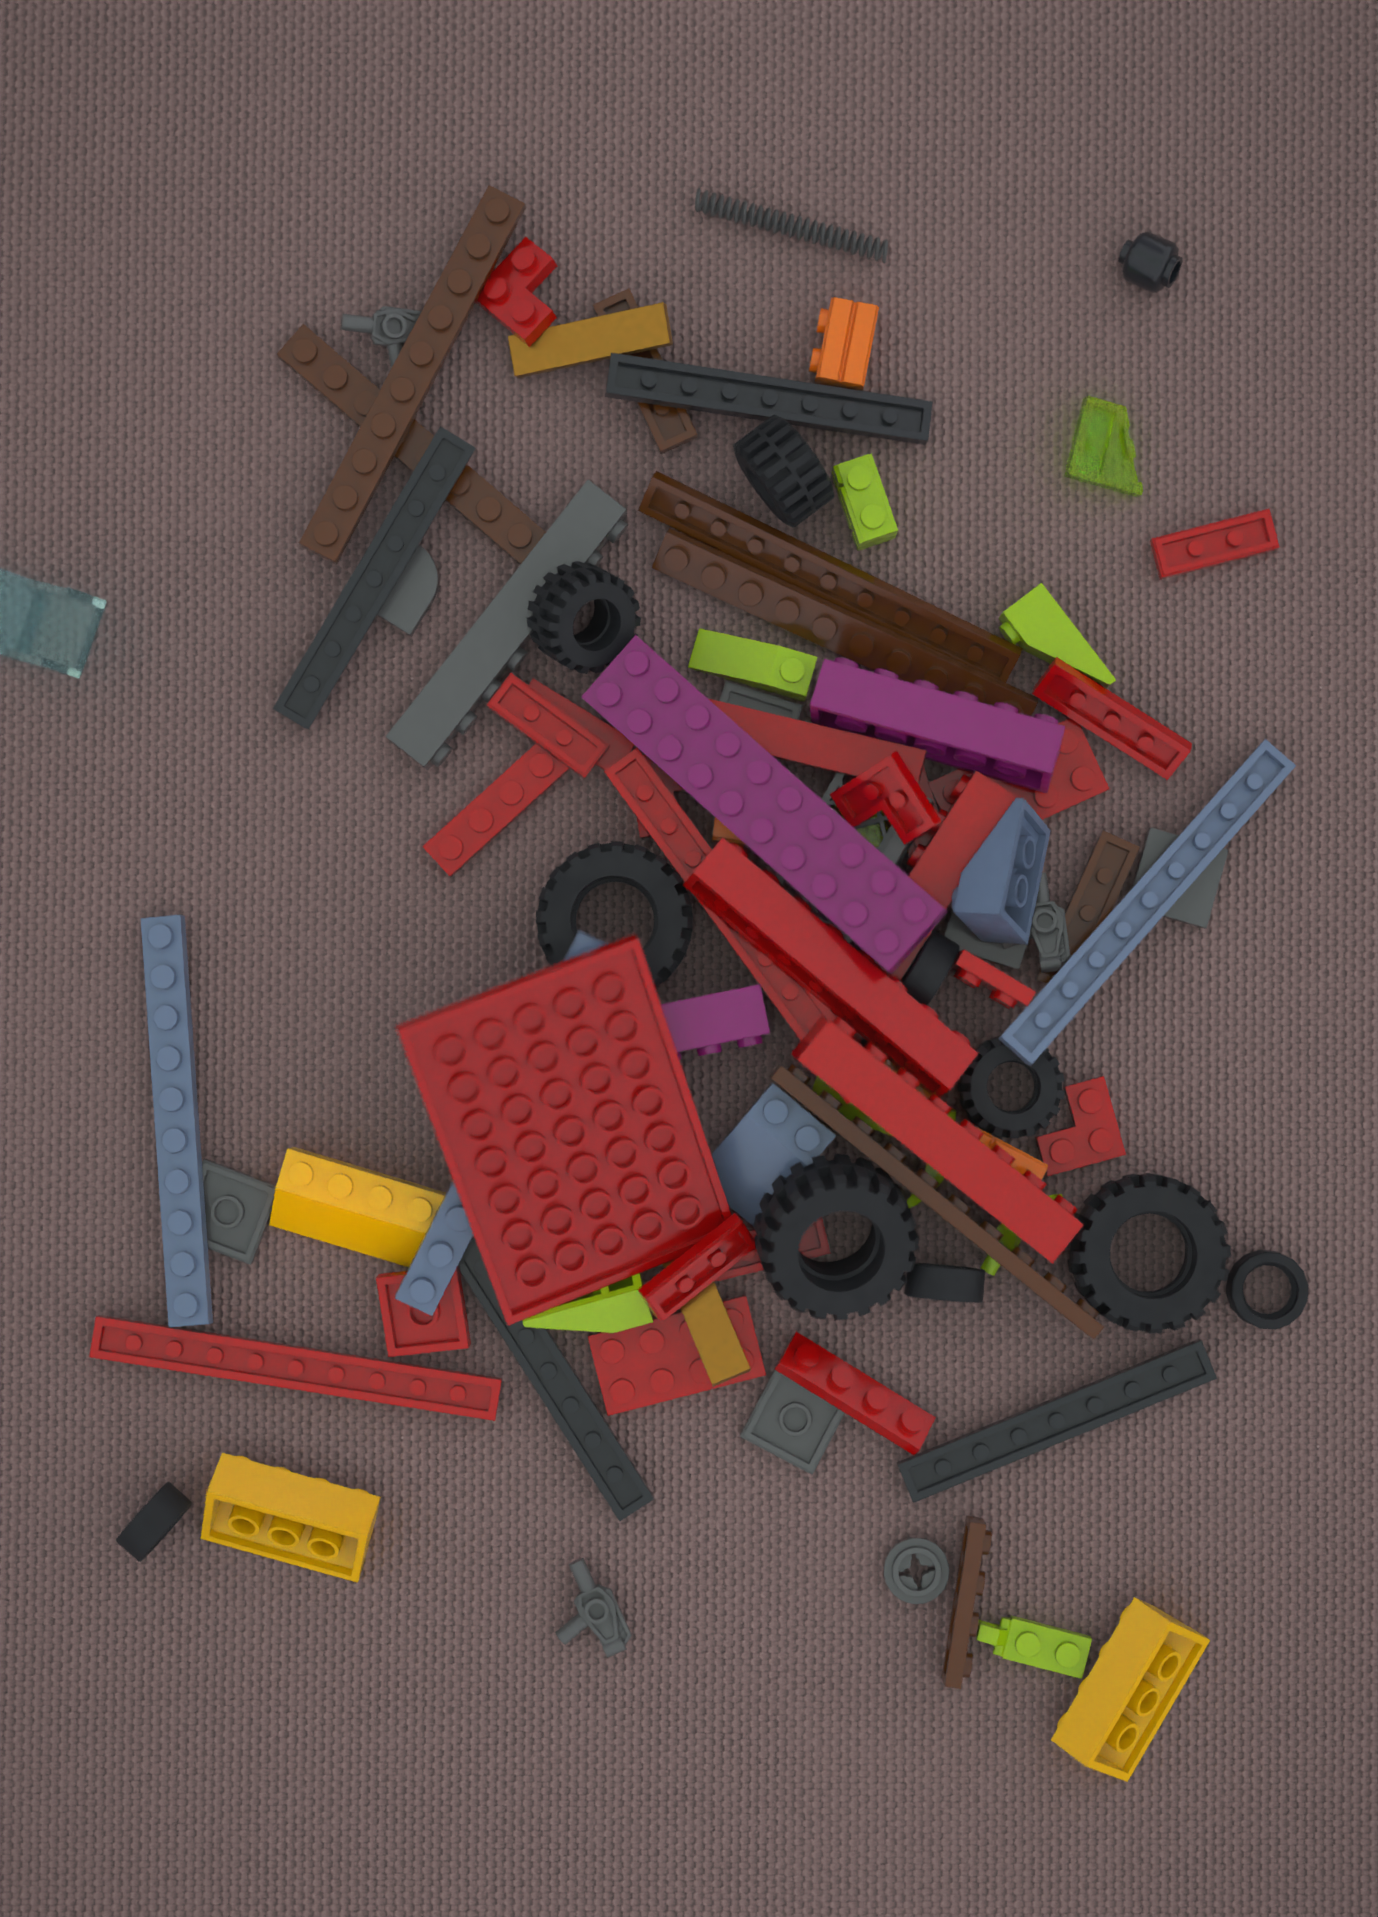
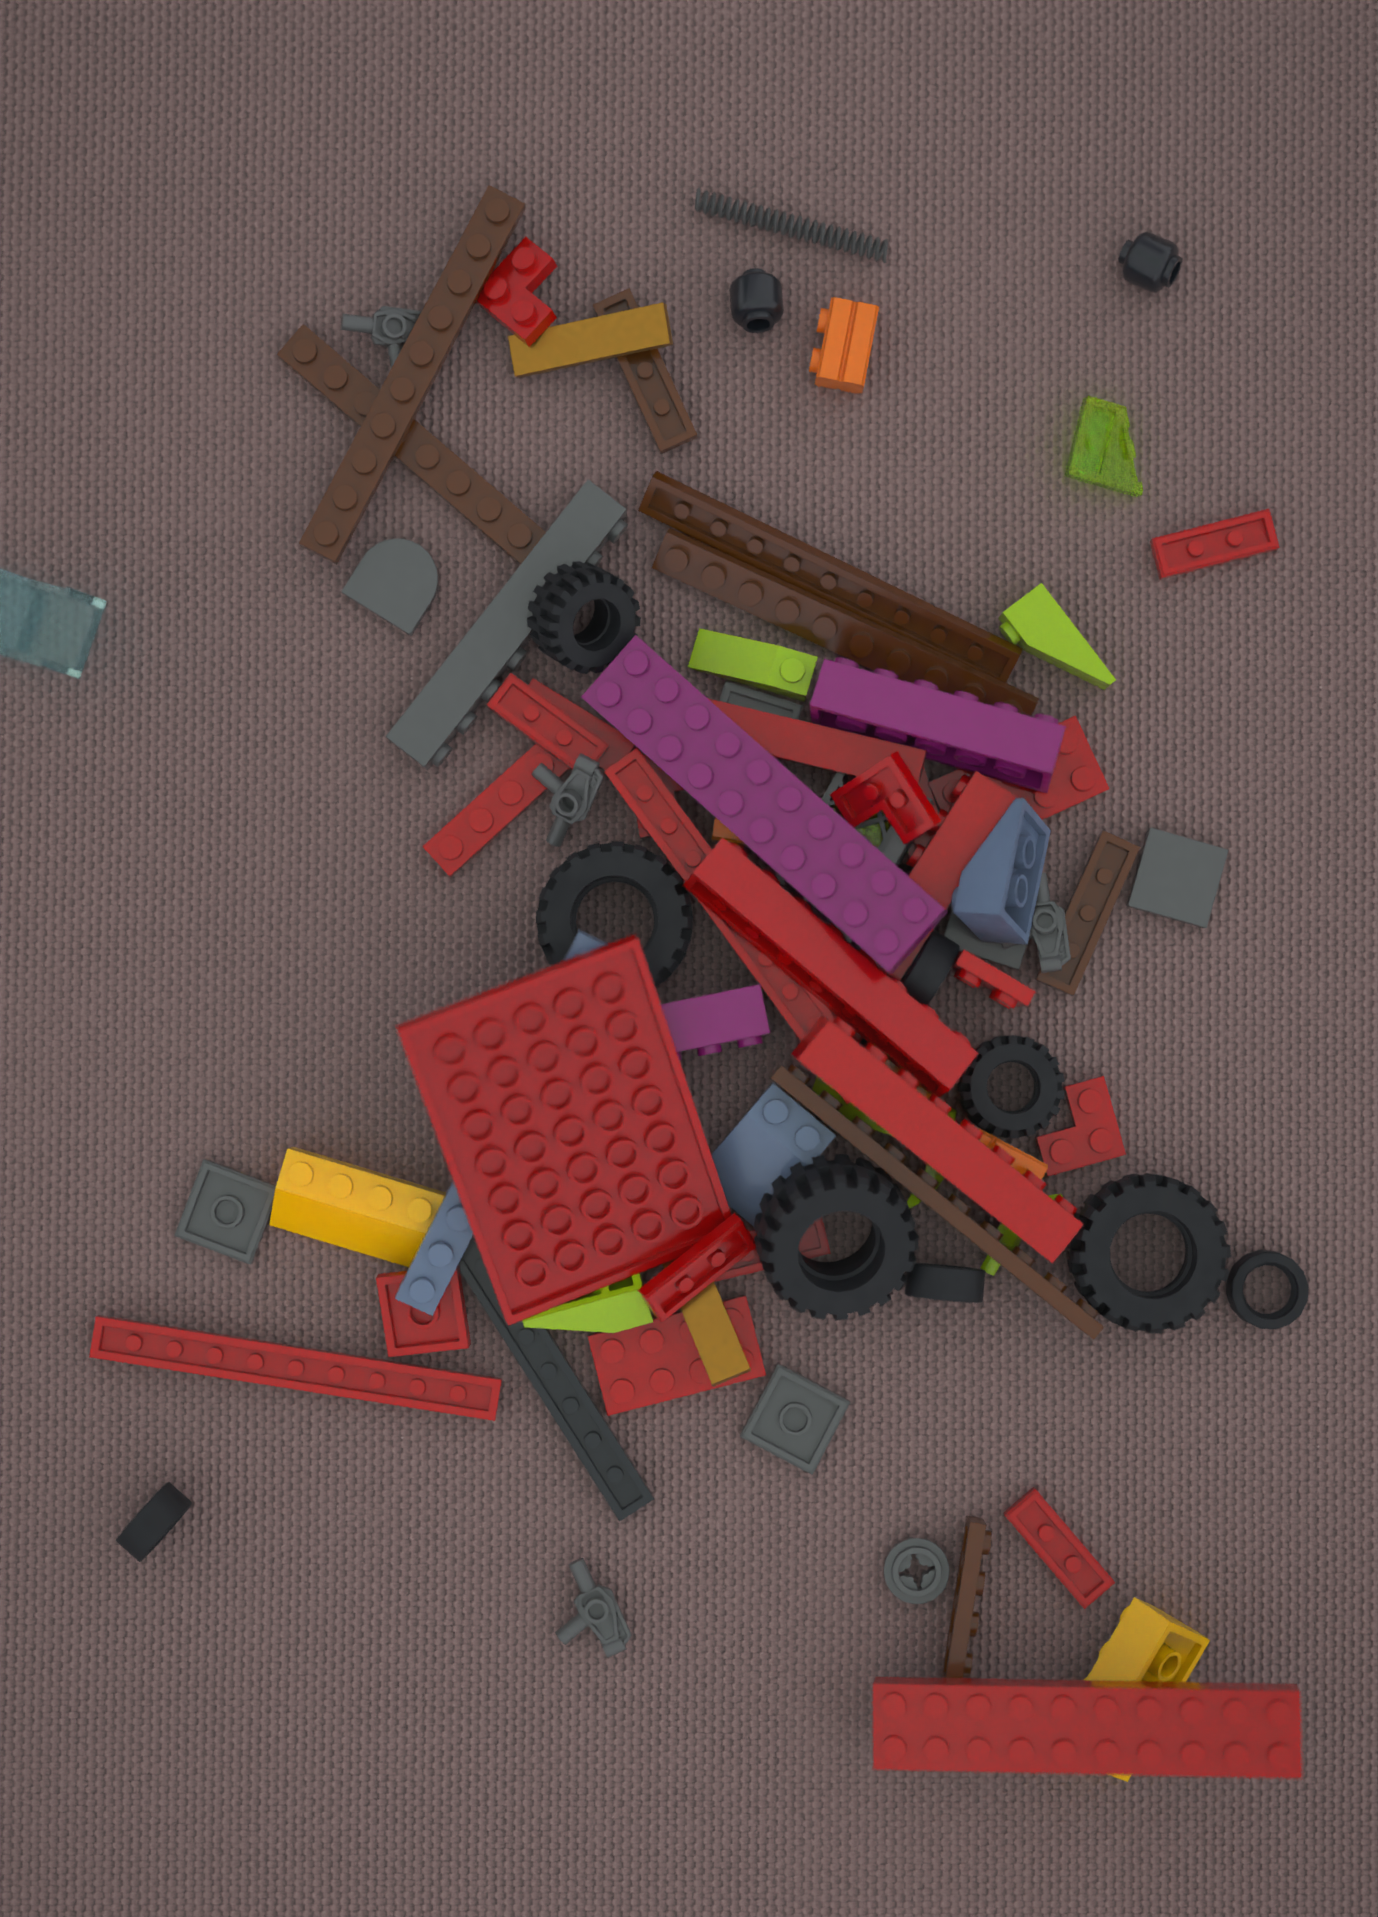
(176, 1121): sand blue plate -> none
(289, 1517): yellow slope -> none
(374, 578): black plate -> none
(571, 798): none -> dark grey piece
(756, 300): none -> black head
(763, 396): black plate -> none
(784, 470): black tyre -> none
(855, 1393): red plate -> none
(864, 502): lime brick -> none
(1037, 1644): lime hinge -> none
(1056, 1420): black plate -> none
(1059, 1547): none -> red tile
(1087, 1727): none -> red brick
(1112, 718): red plate -> none
(1146, 903): sand blue plate -> none

